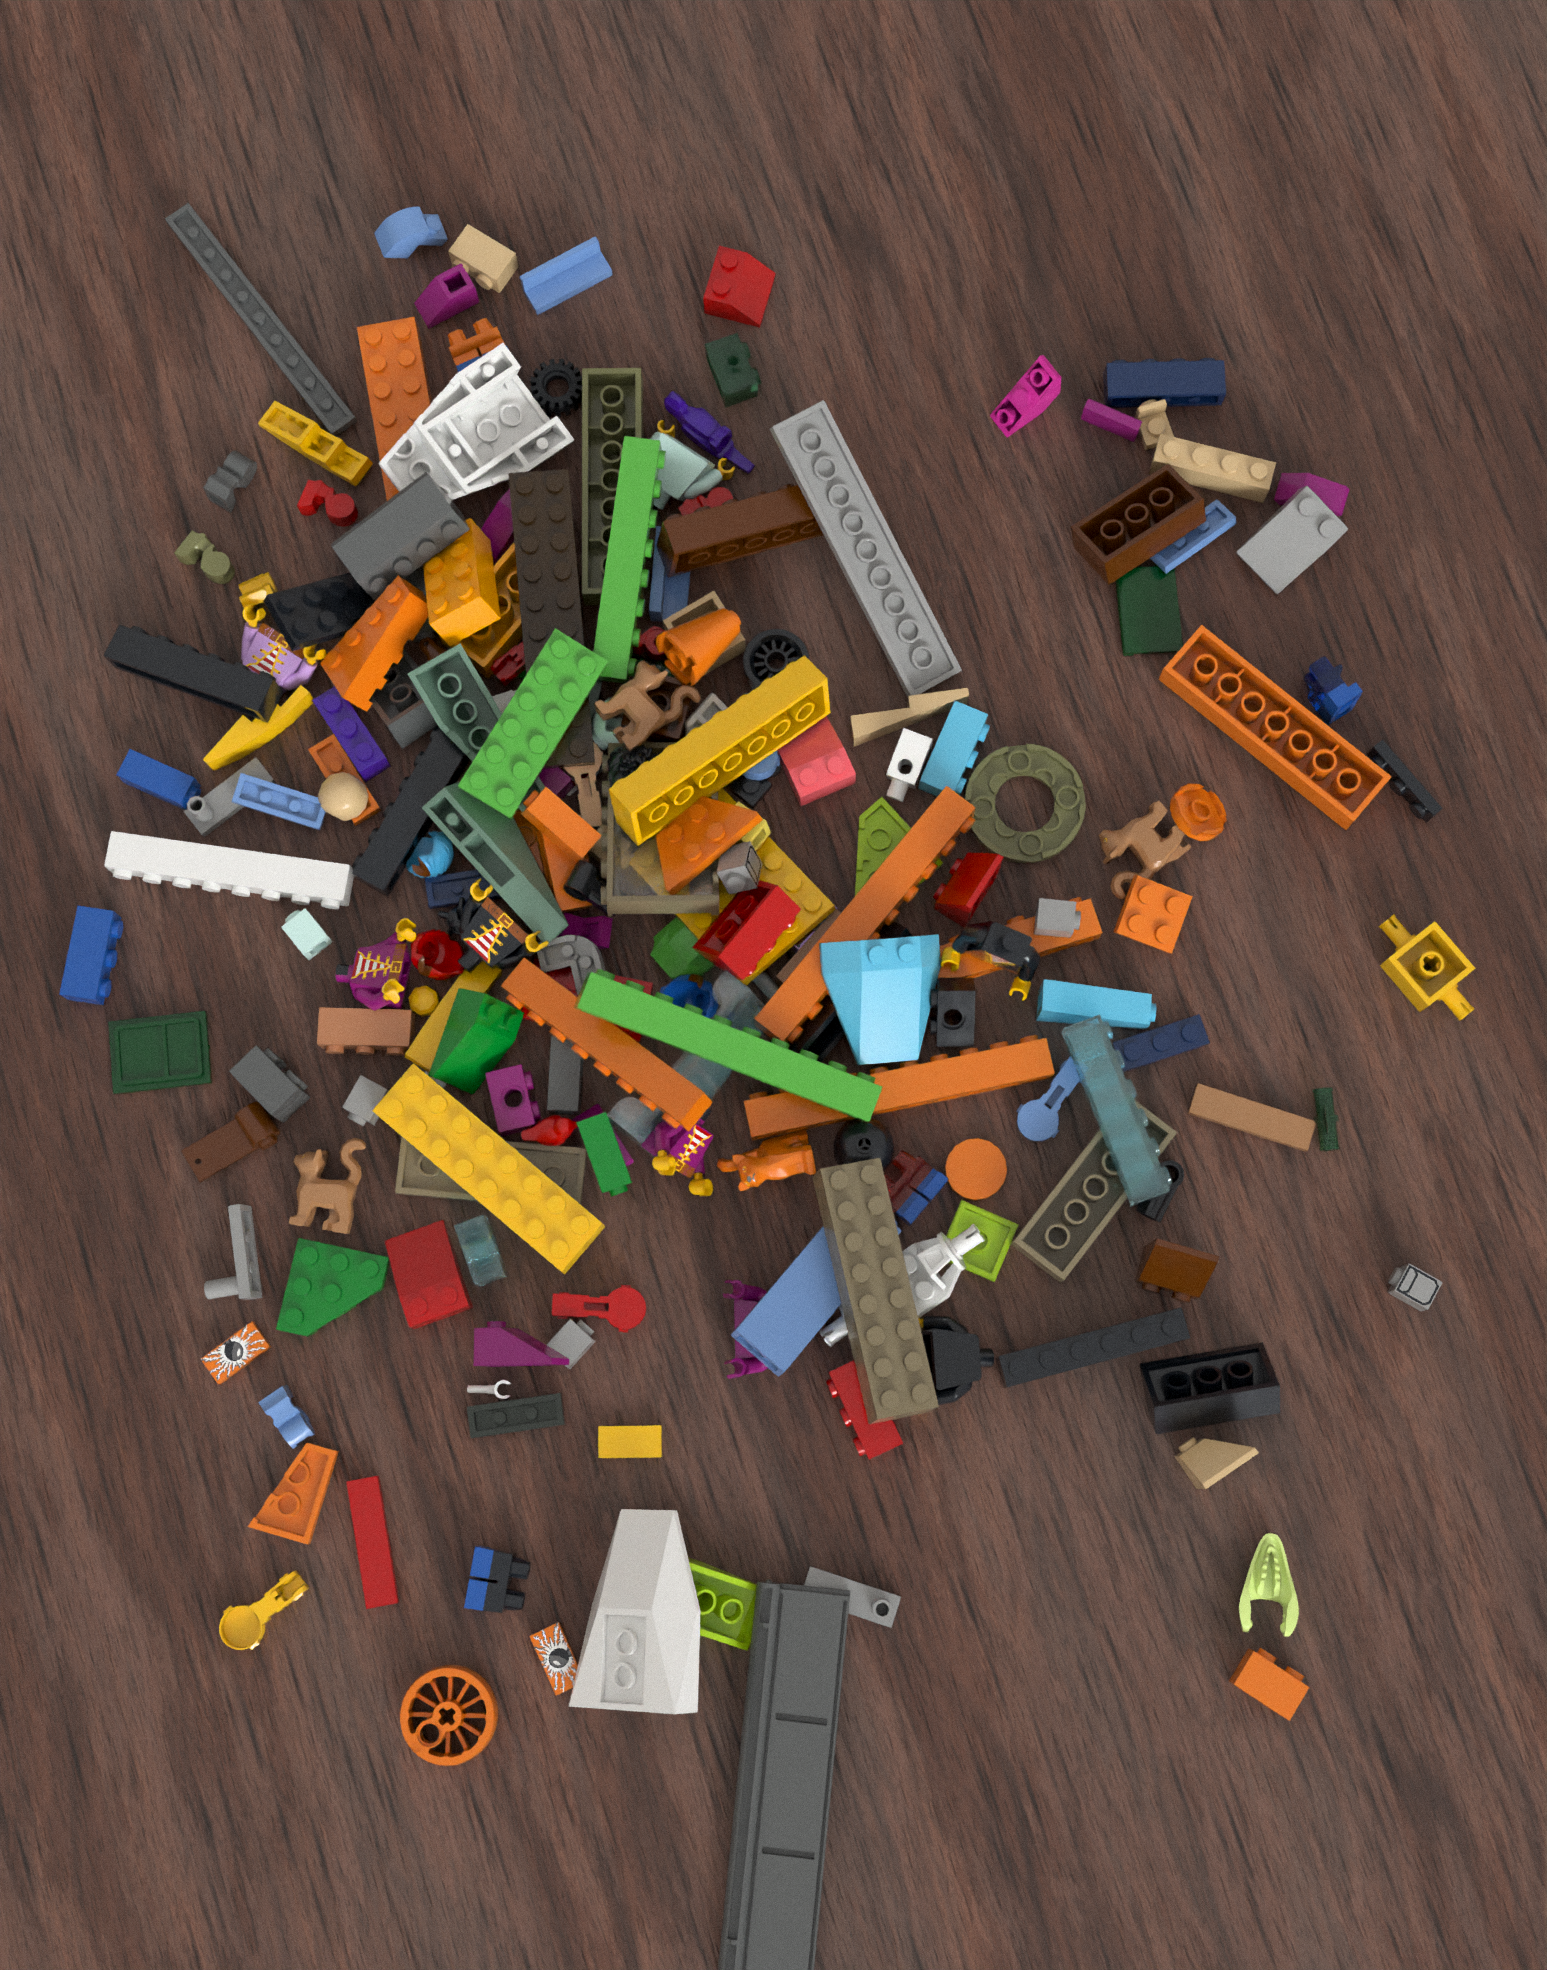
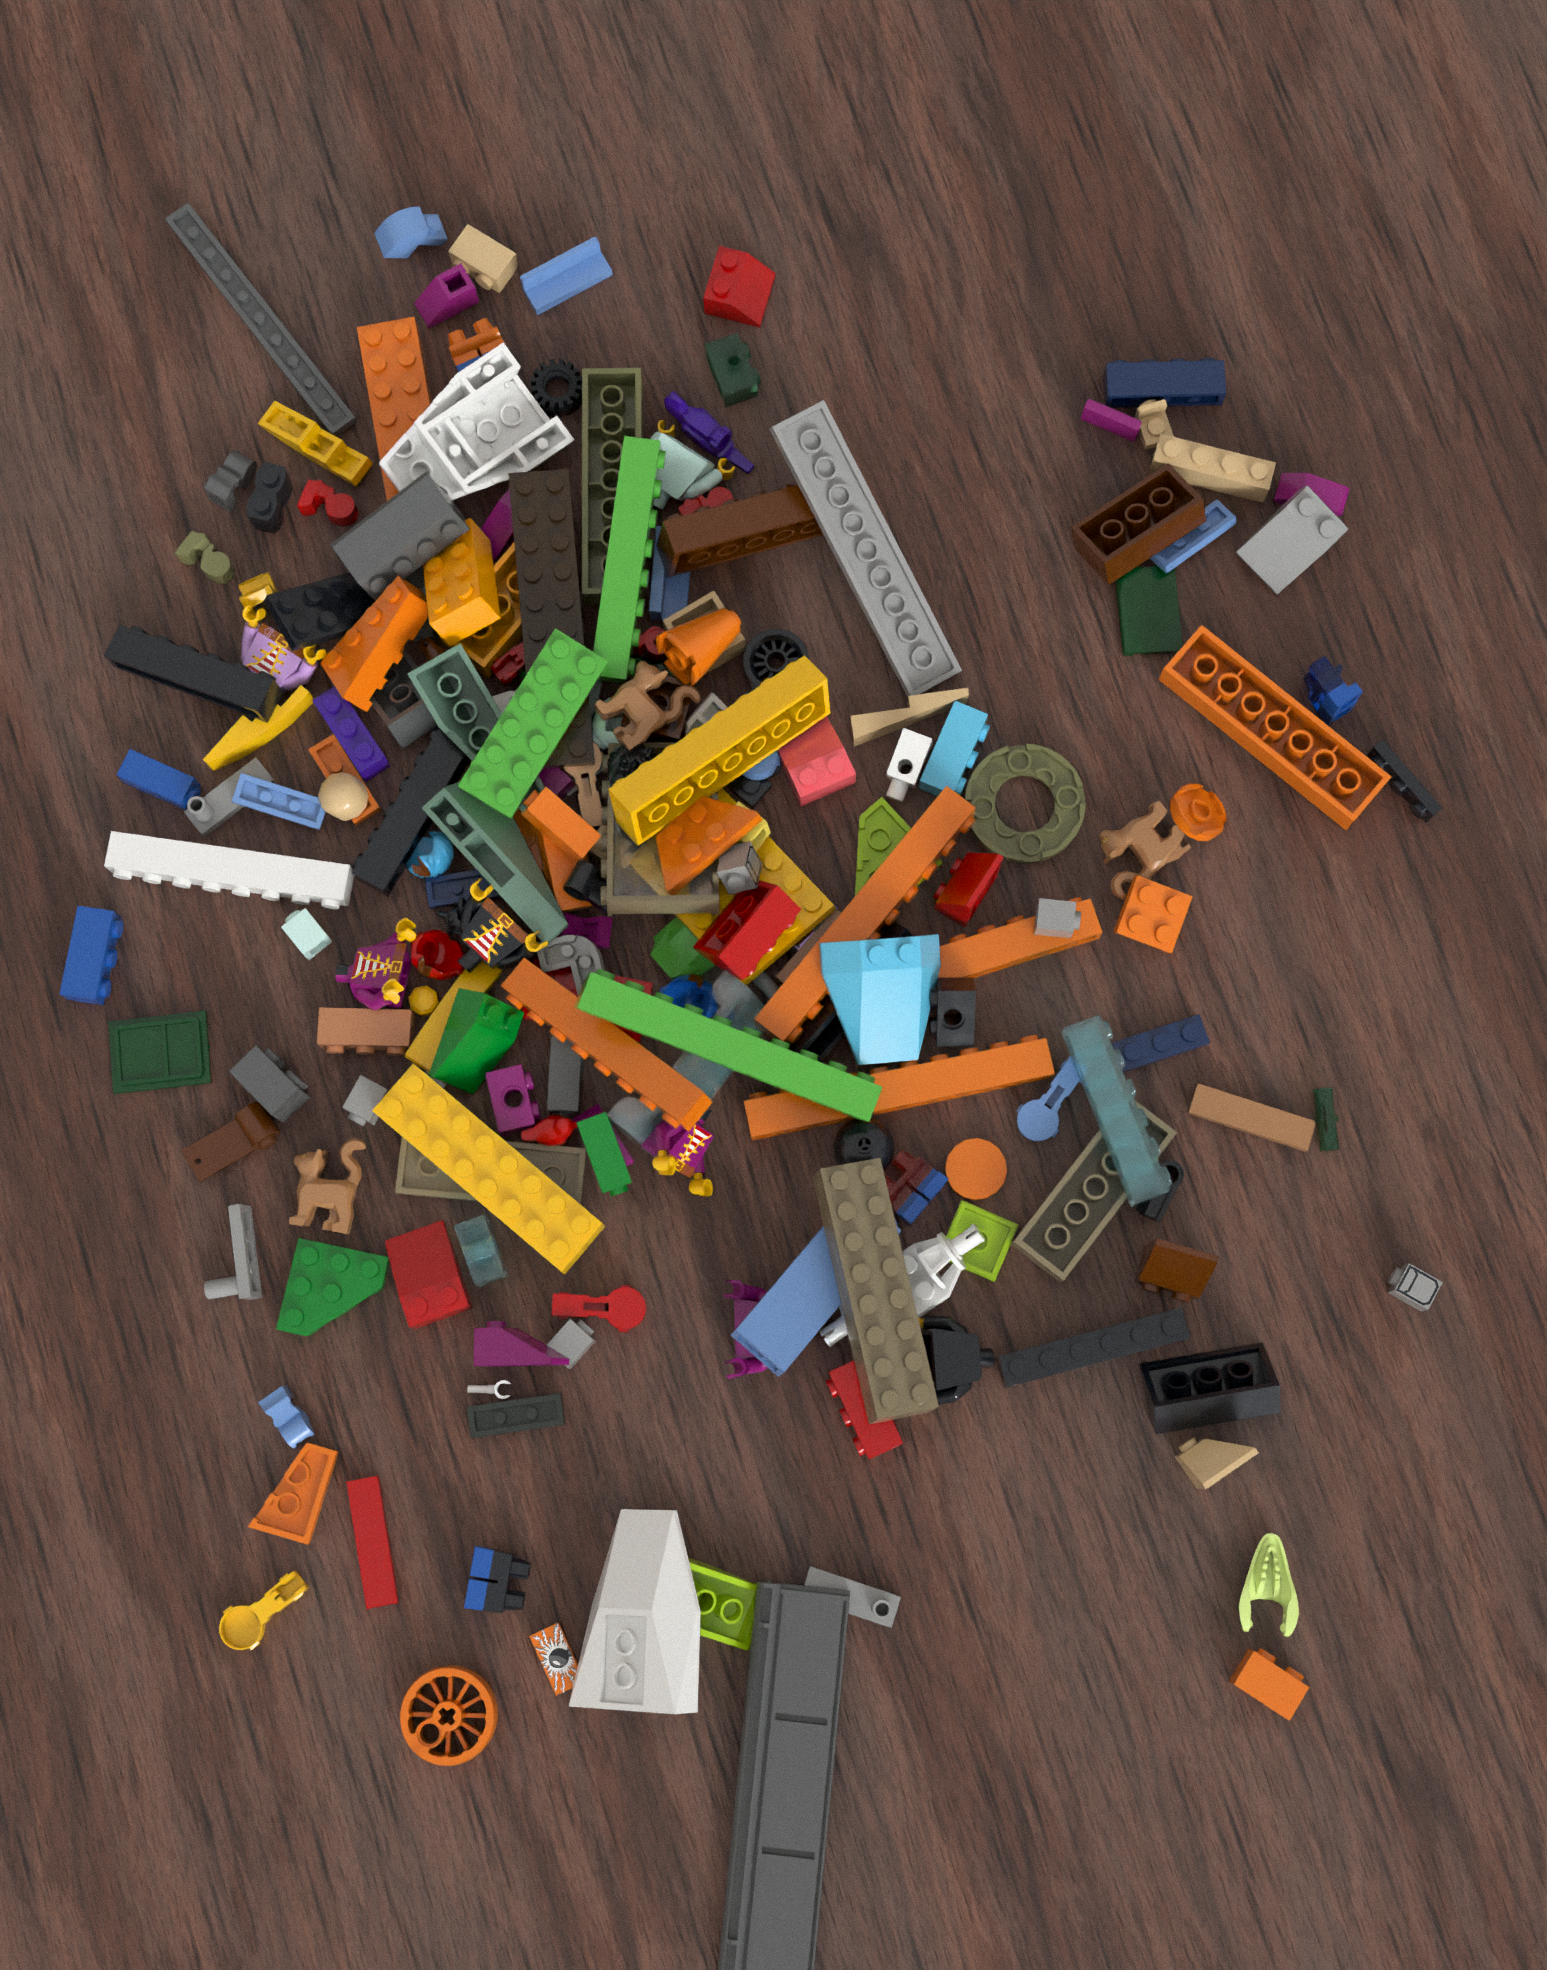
(235, 1353): tile -> none
(269, 498): none -> black brick
(630, 1441): yellow tile -> none
(772, 1160): orange animal -> none
(999, 947): black torso -> none
(1028, 397): dark pink slope -> none
(1077, 1002): medium azure slope -> none
(1437, 983): yellow brick -> none

